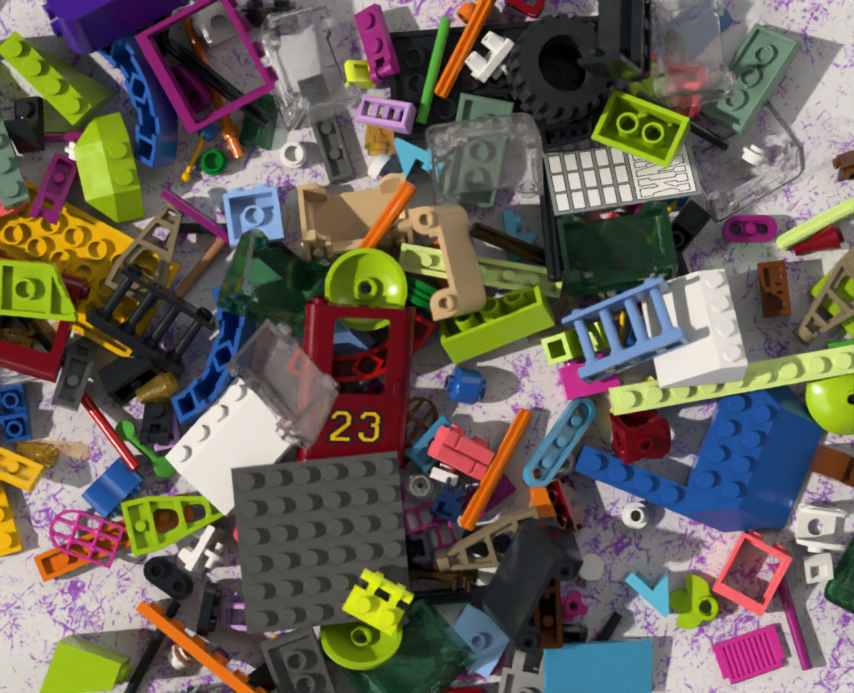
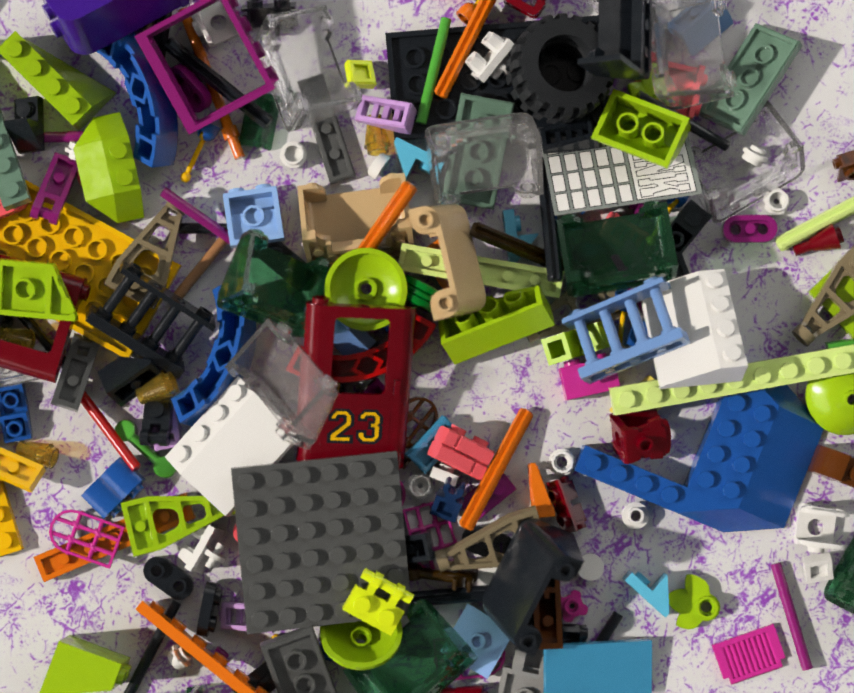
(213, 162): green plate -> none
(377, 43): magenta plate -> none
(465, 386): blue head -> none
(559, 442): dark azure plate -> none
(740, 598): coral window -> none
(774, 289): reddish brown hinge -> none
(781, 196): none -> white plate

